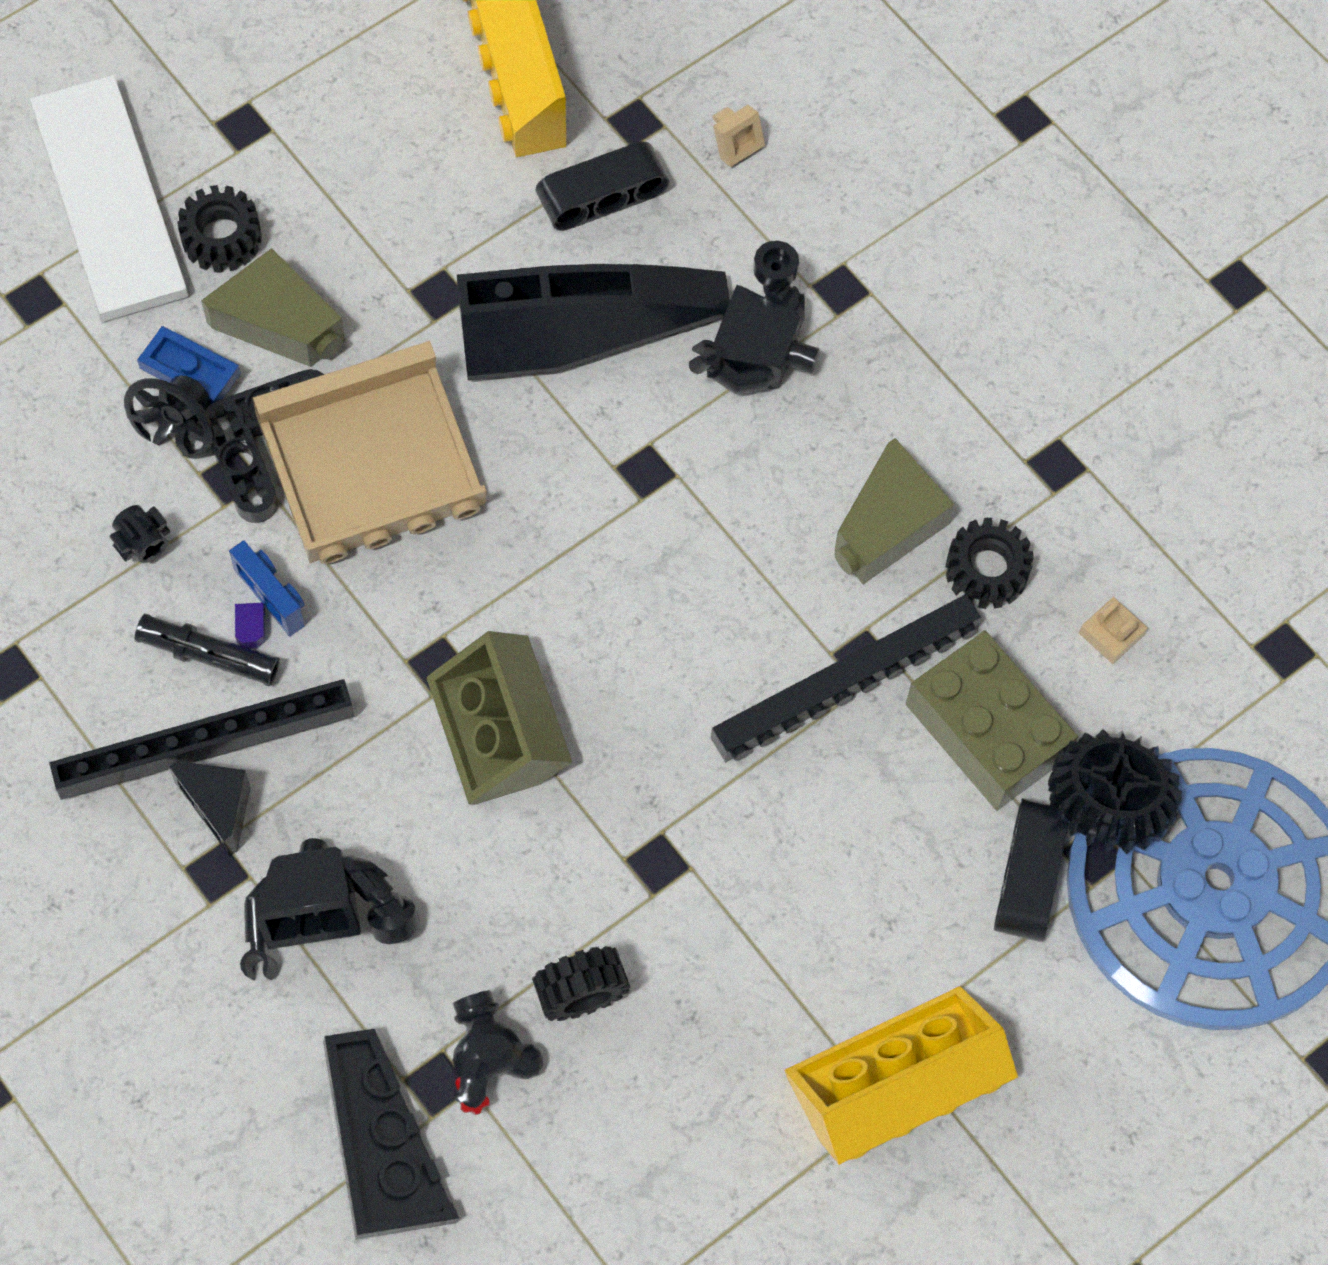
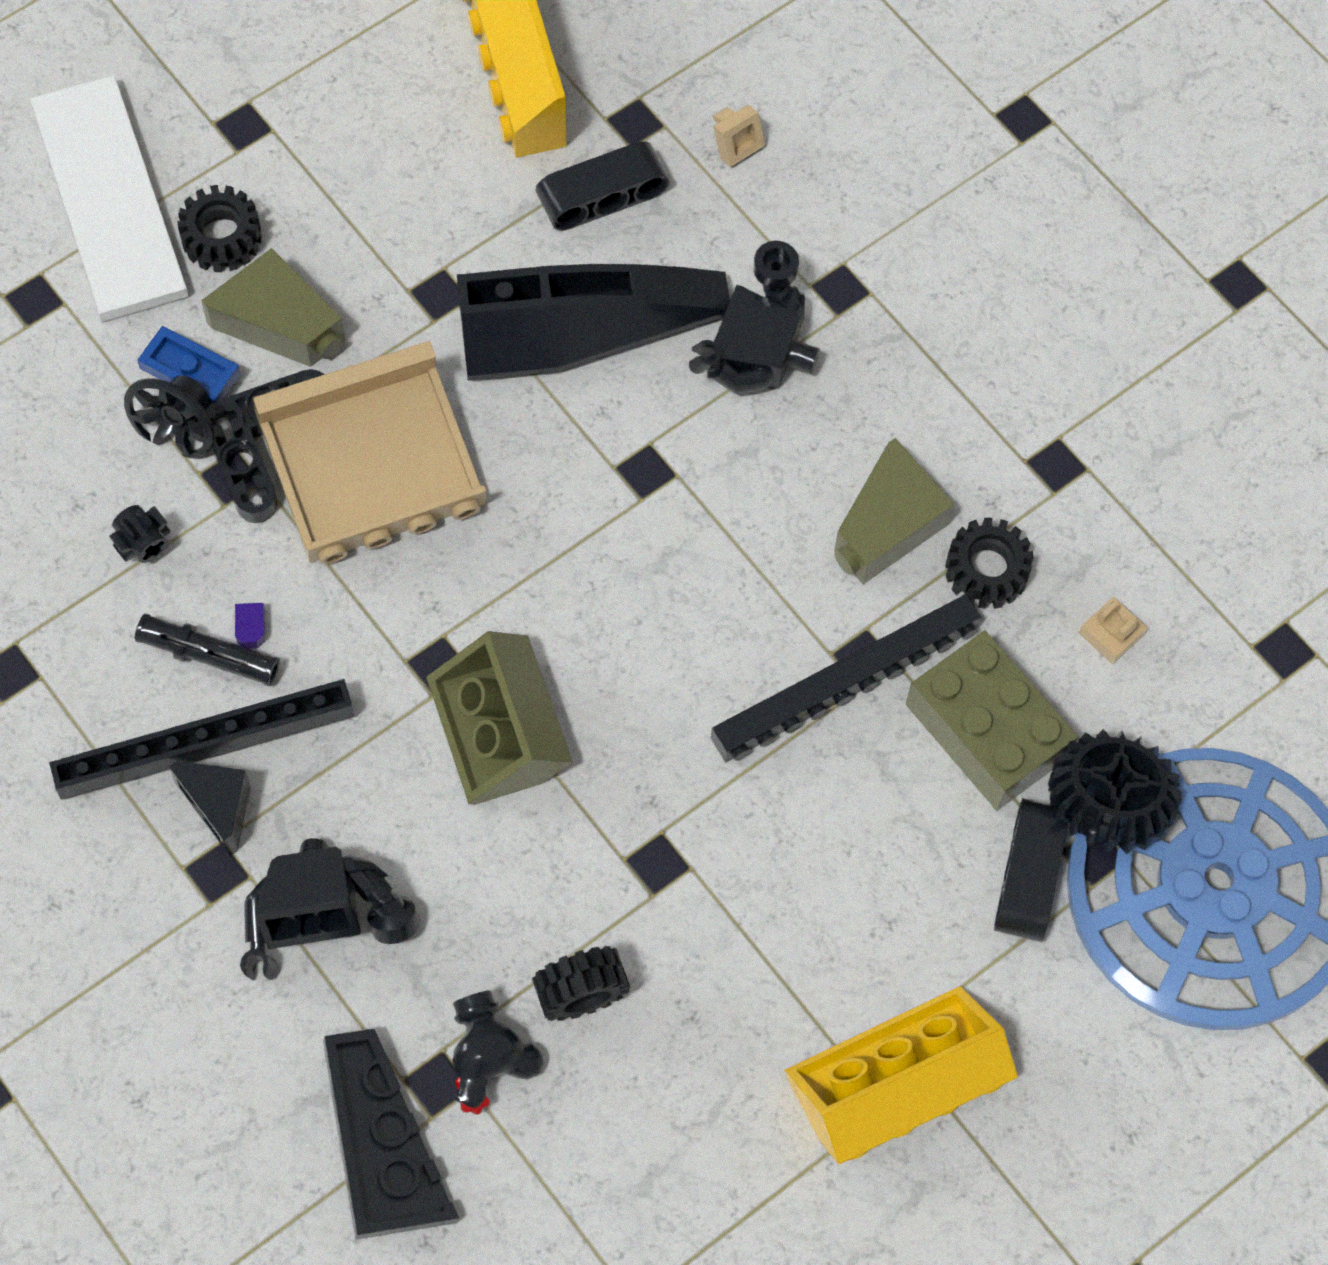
(258, 574): blue plate -> none

